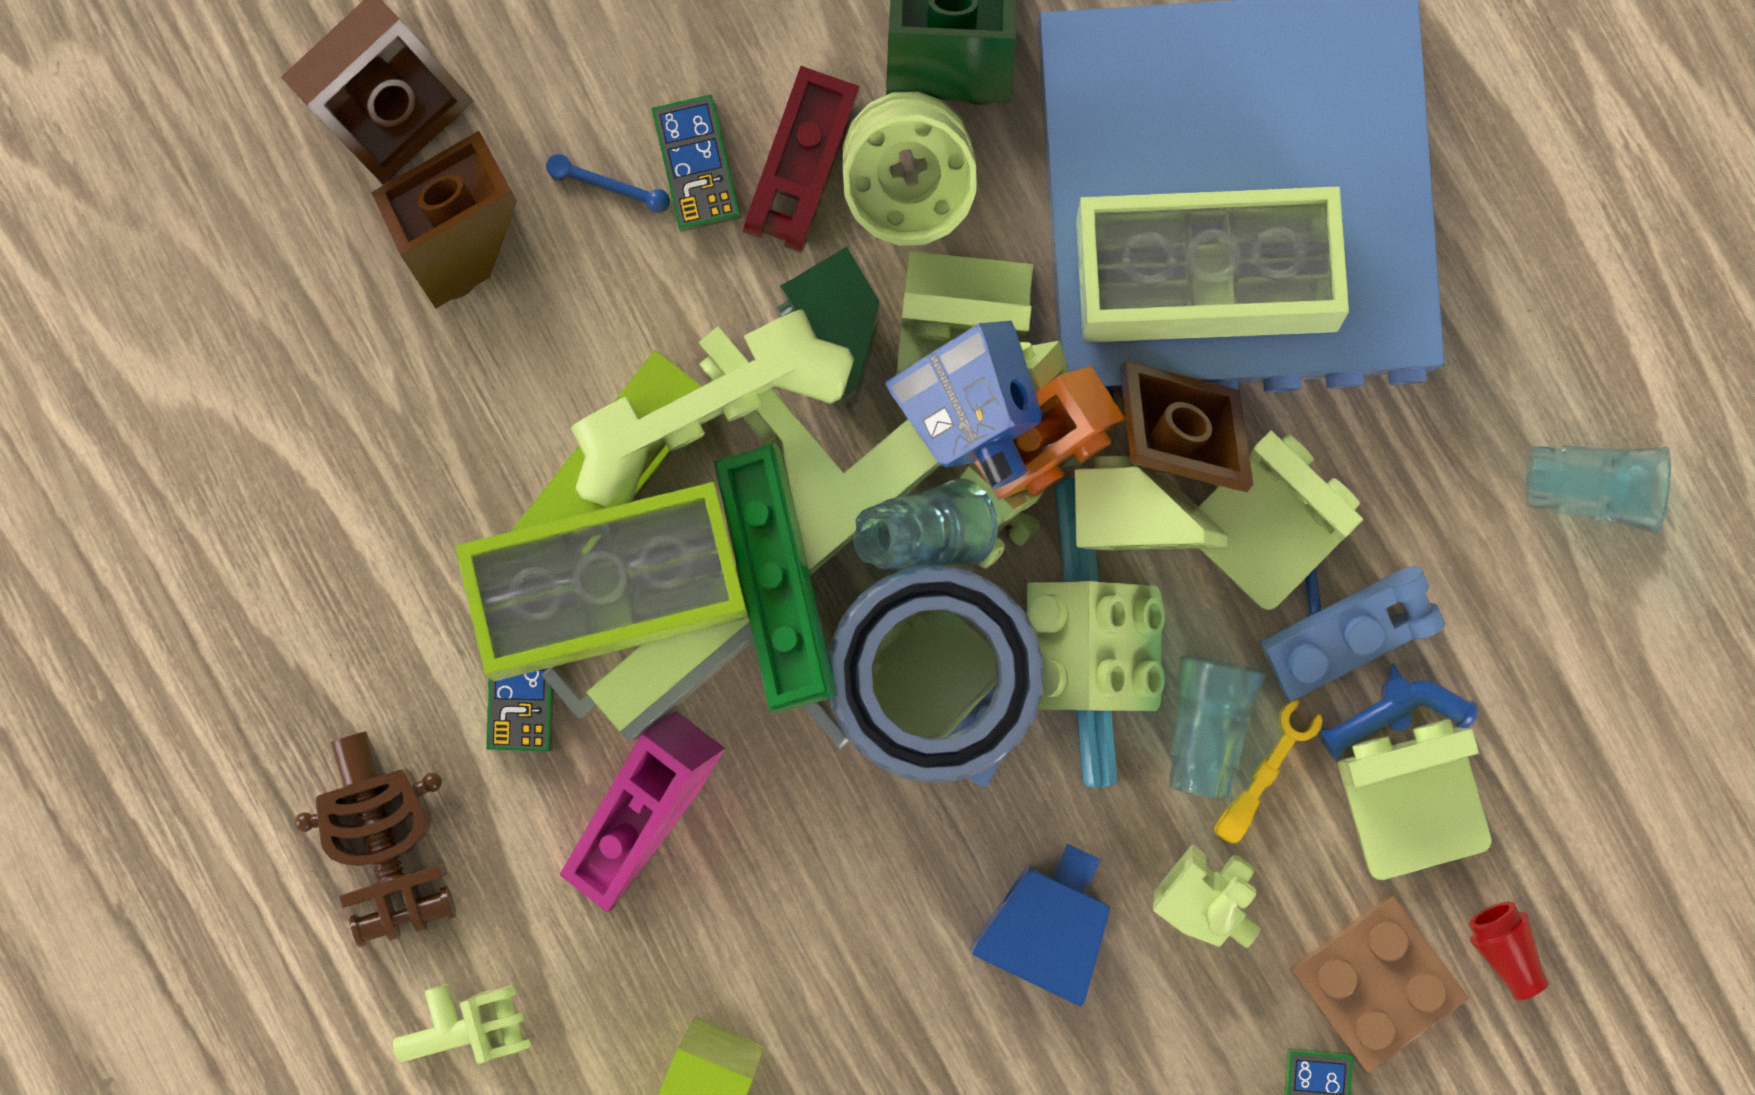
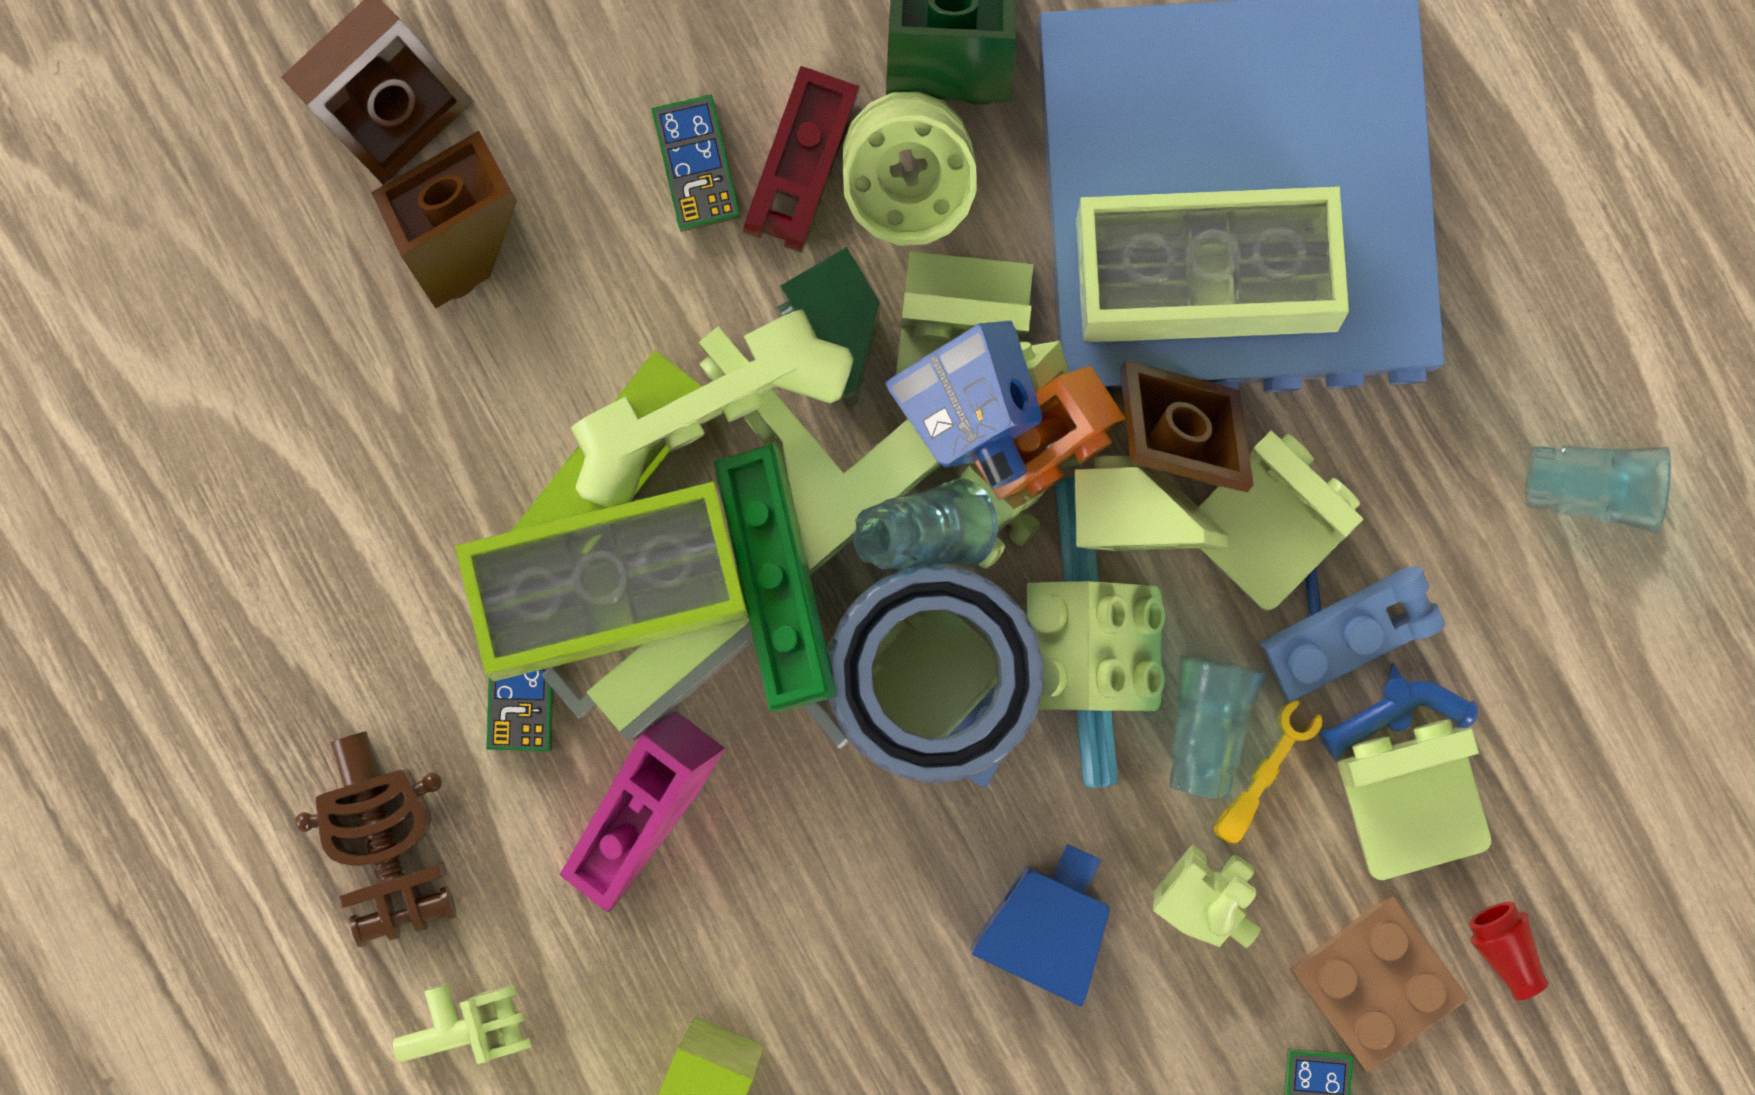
(561, 168): blue hinge -> none

